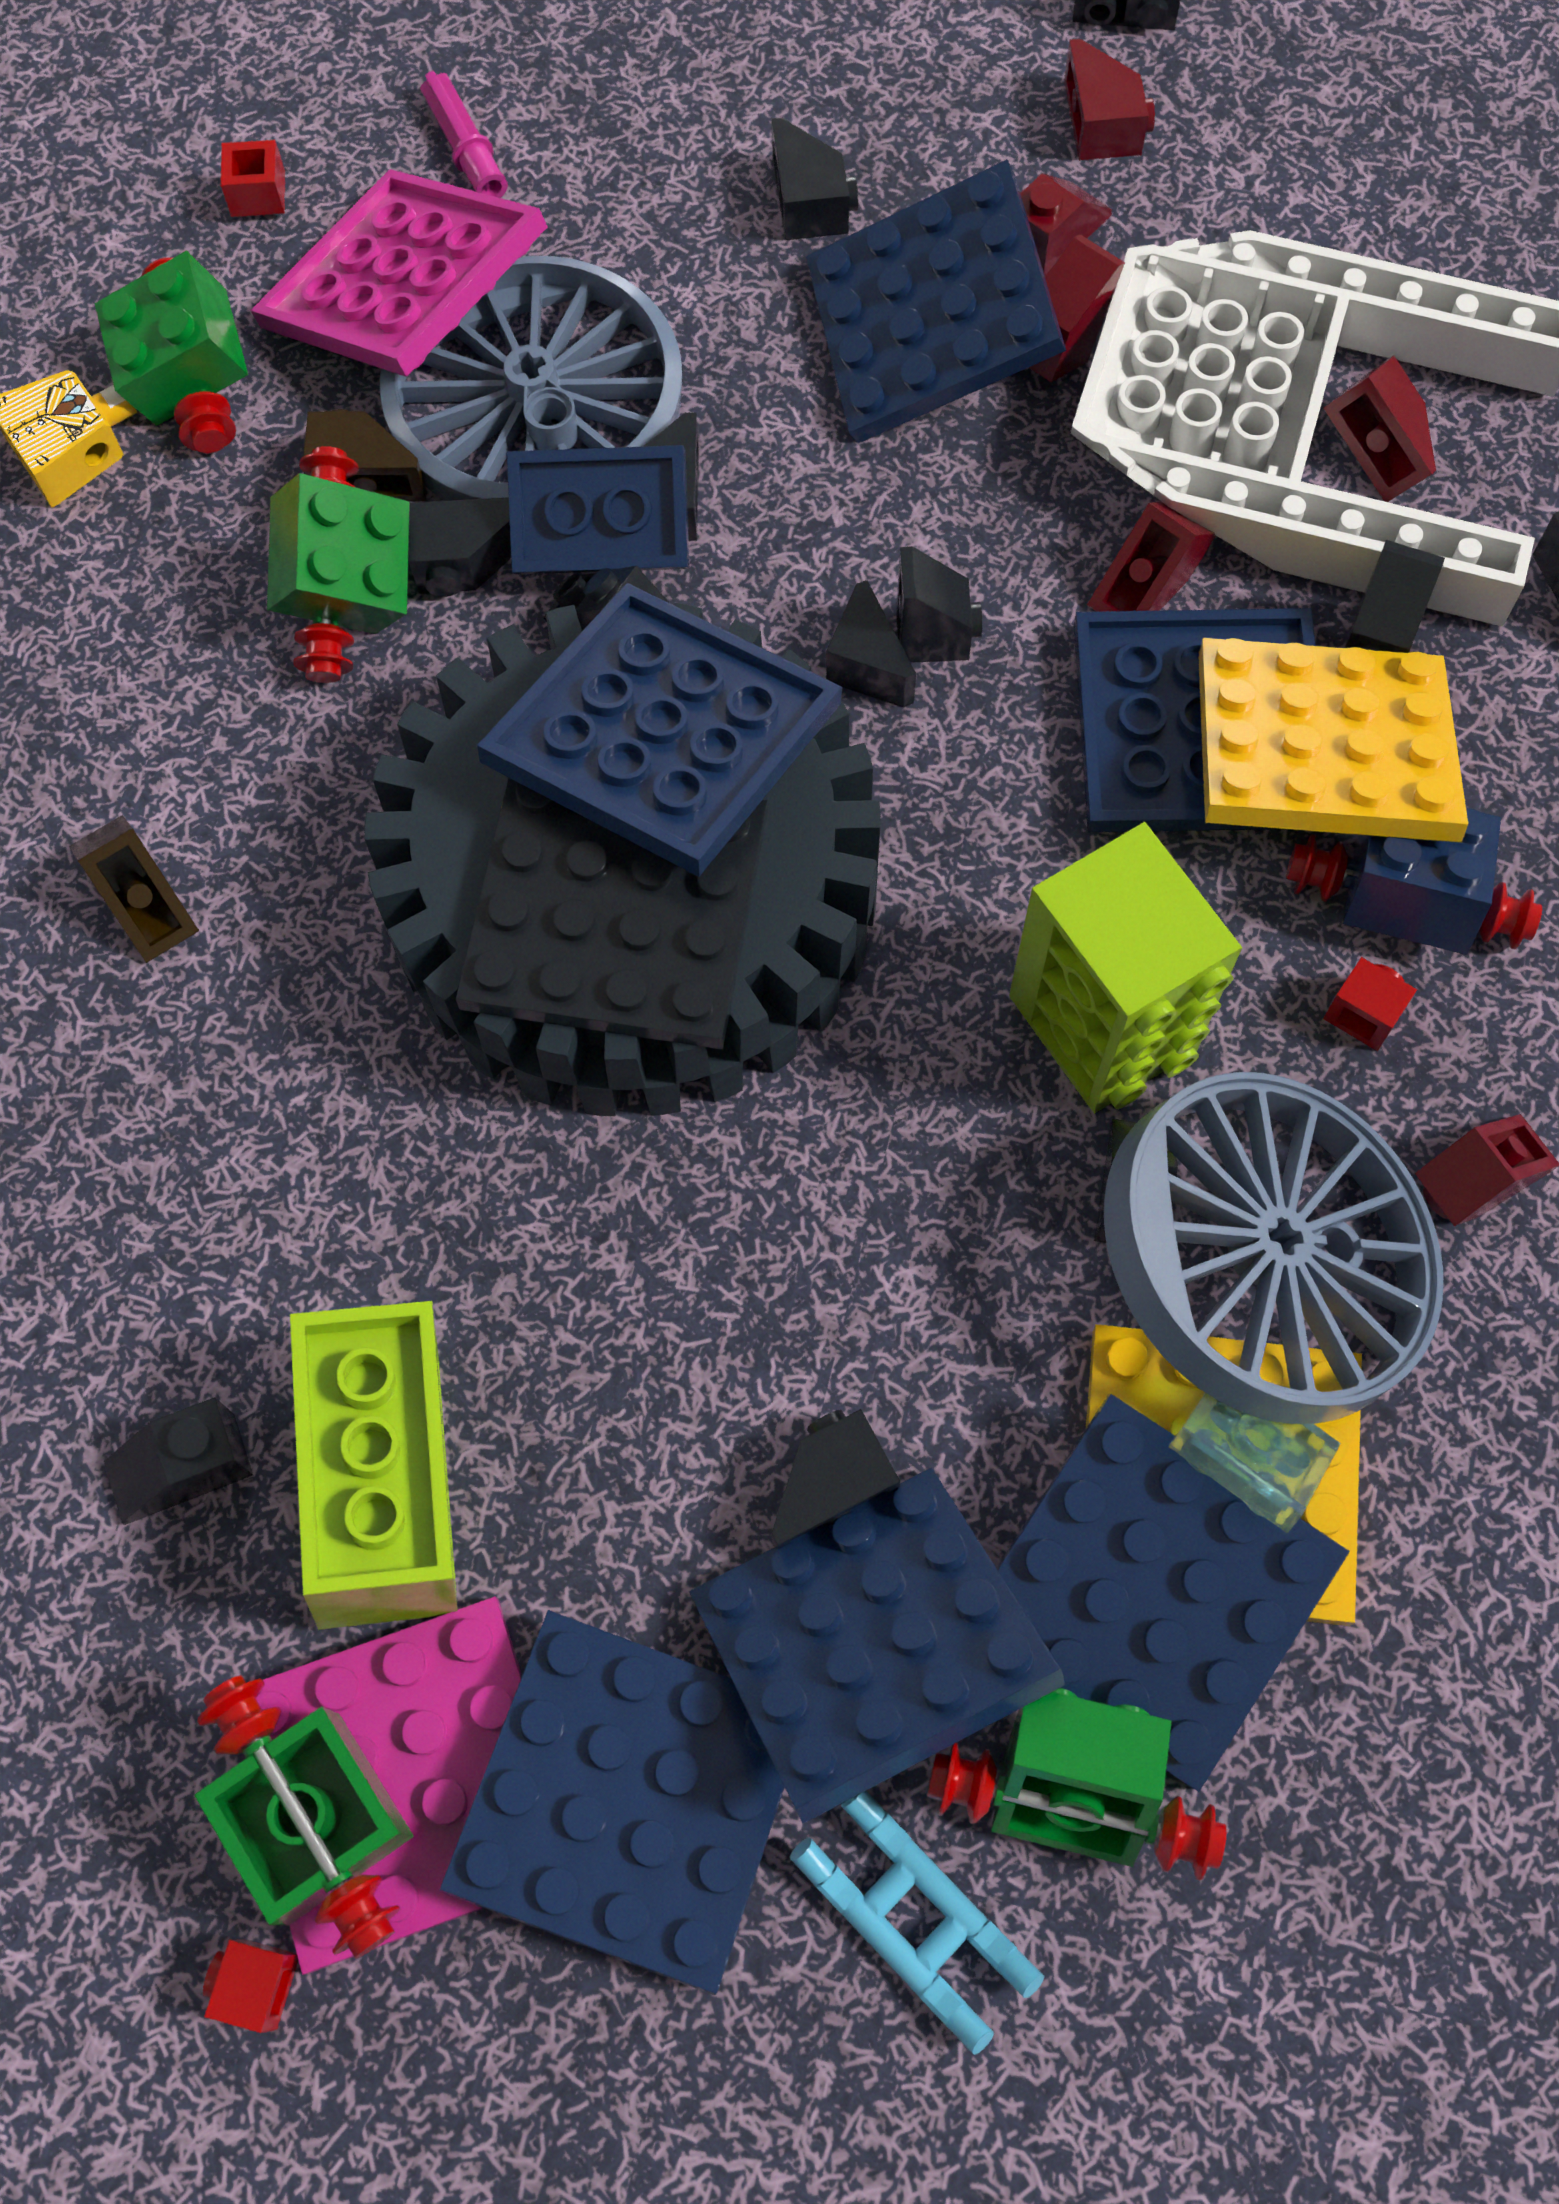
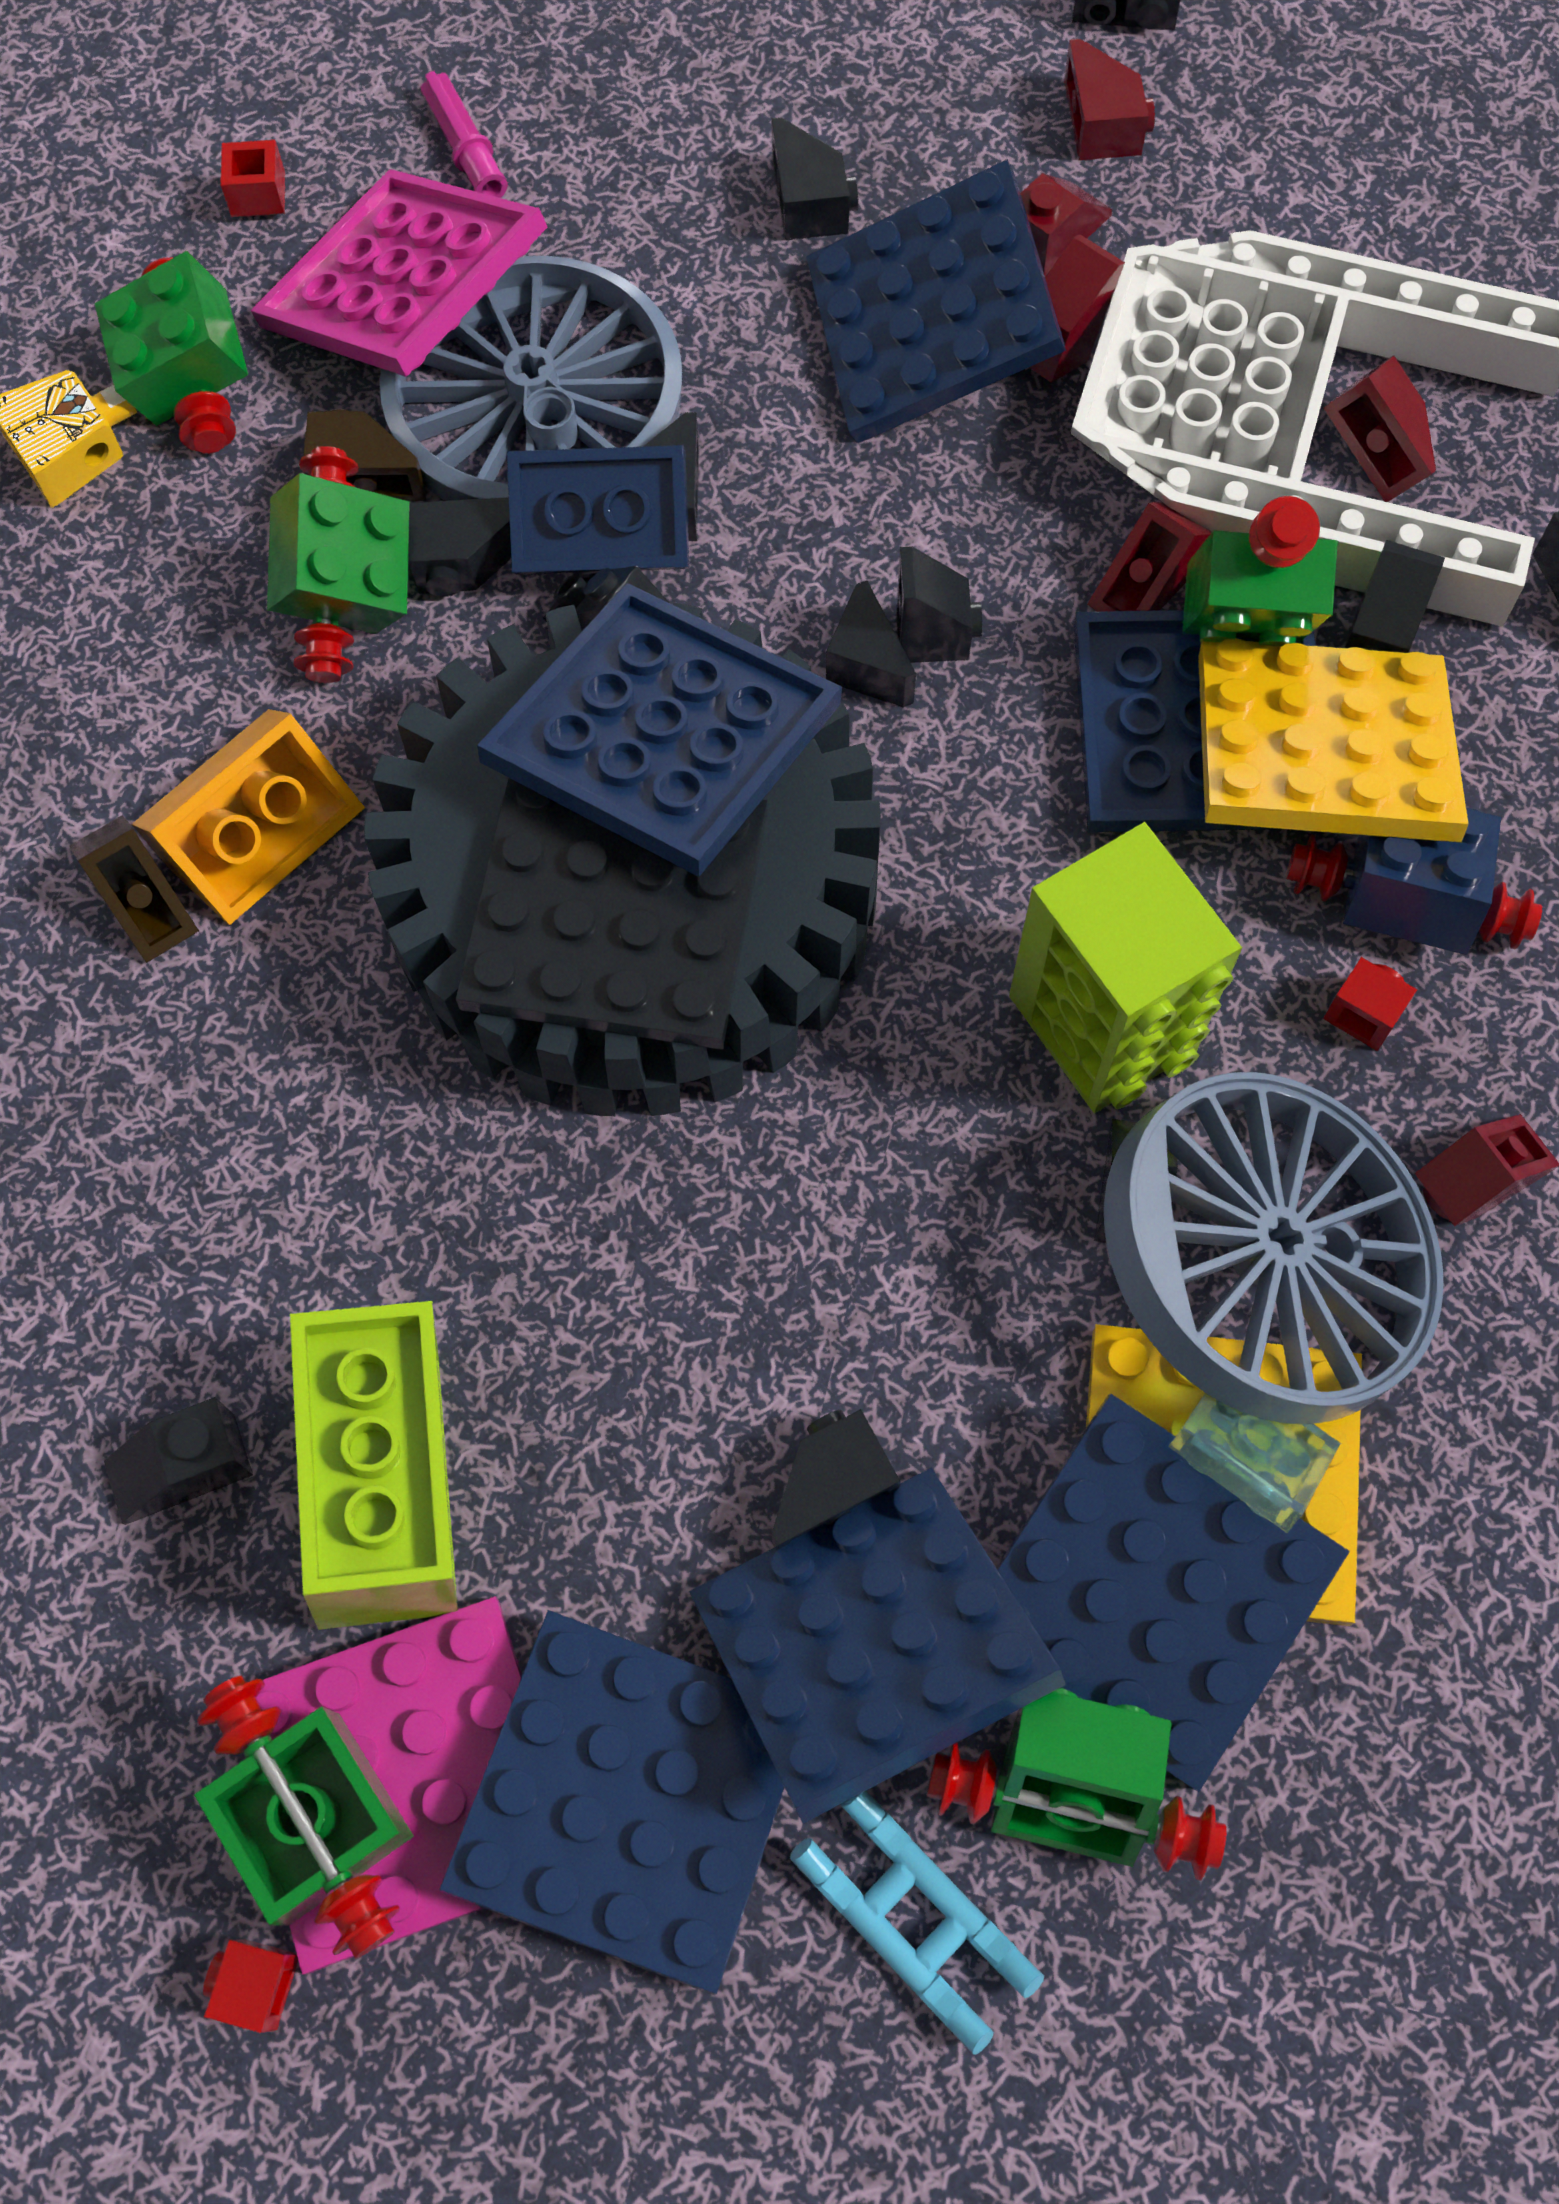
(249, 815): none -> light orange slope
(1263, 582): none -> green brick

